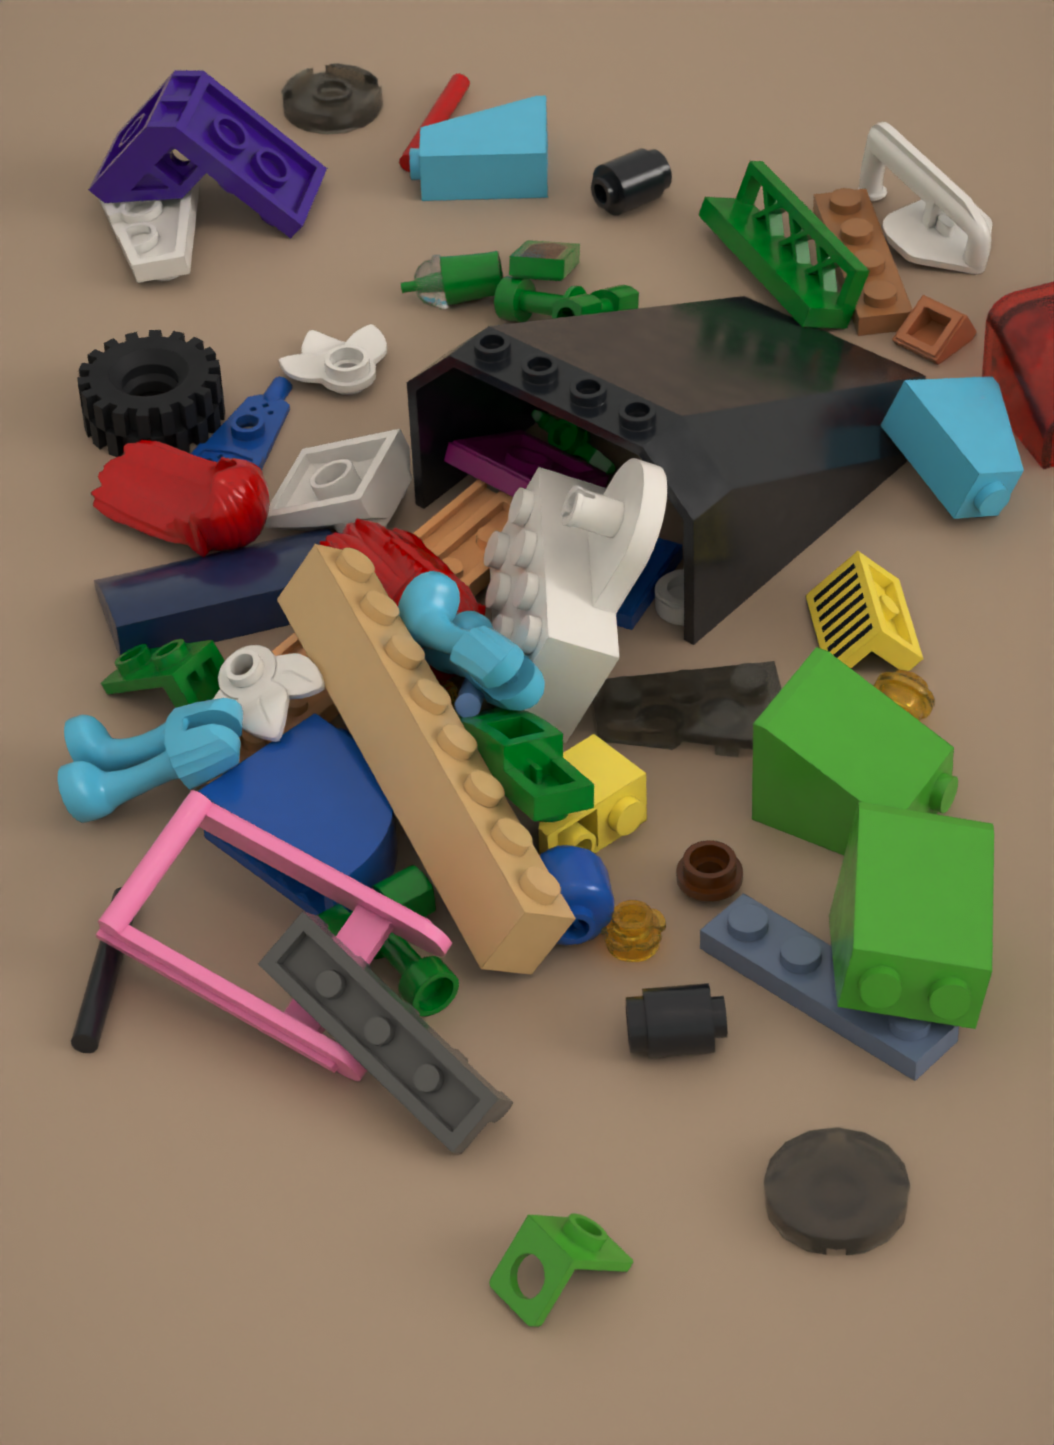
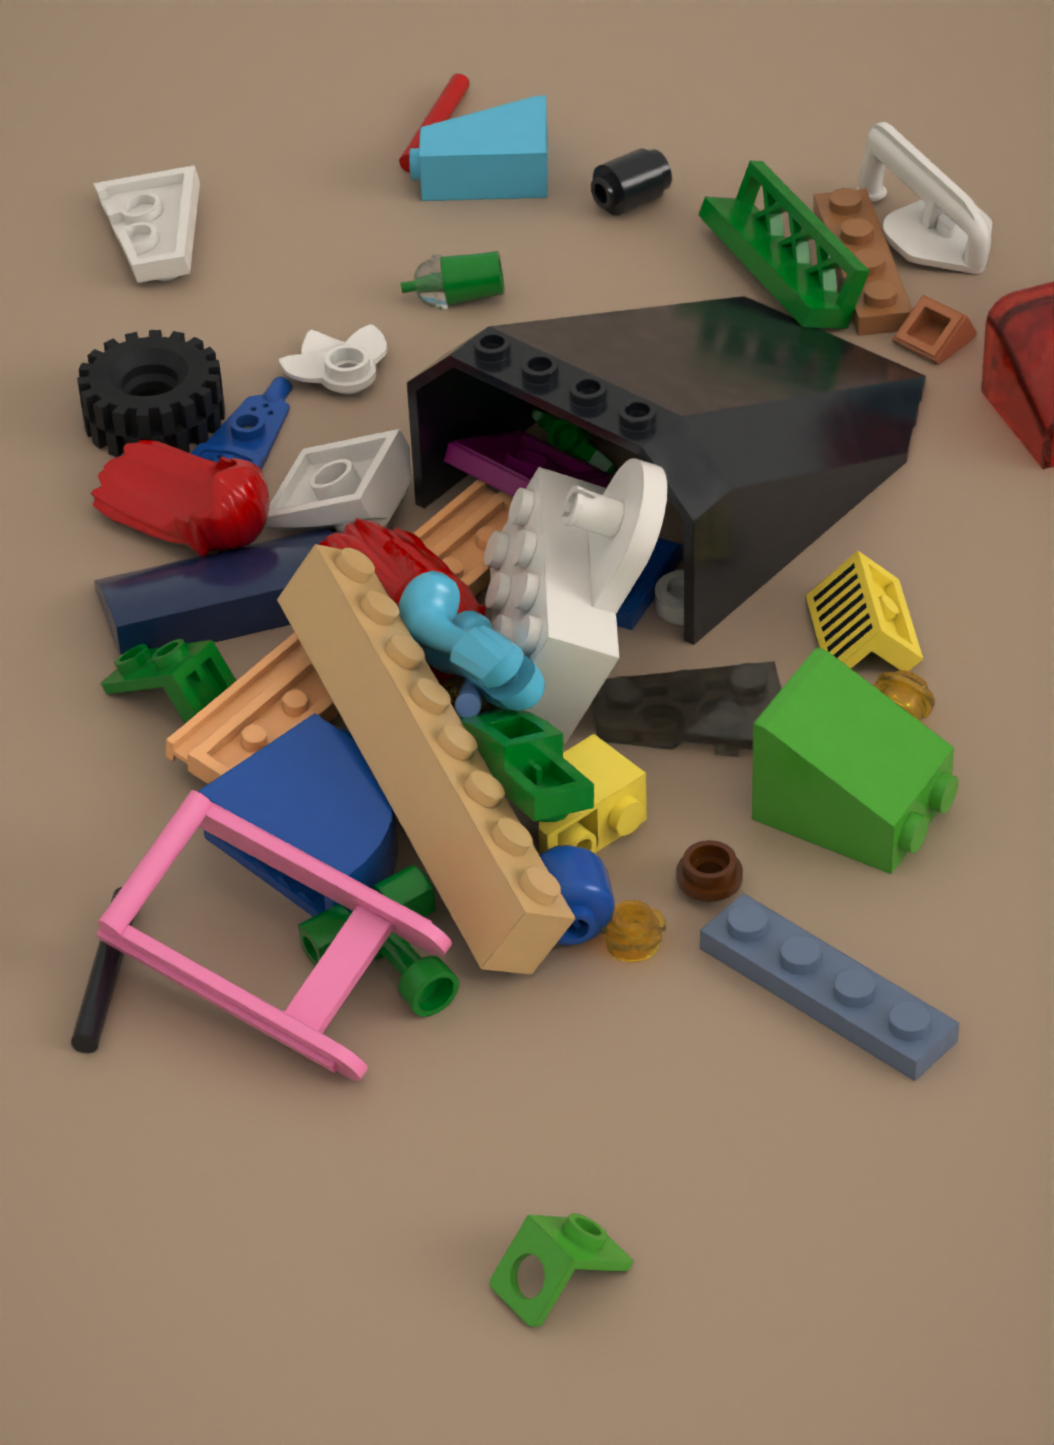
(191, 746): medium azure piece -> none
(219, 139): dark purple bracket -> none
(266, 685): white plate -> none
(332, 100): clear smoke tile -> none
(384, 1033): dark grey hinge -> none
(518, 300): green bar -> none
(544, 260): green tile -> none
(675, 1020): black brick -> none
(836, 1191): clear smoke tile -> none
(914, 916): bright green slope -> none
(957, 442): medium azure slope -> none

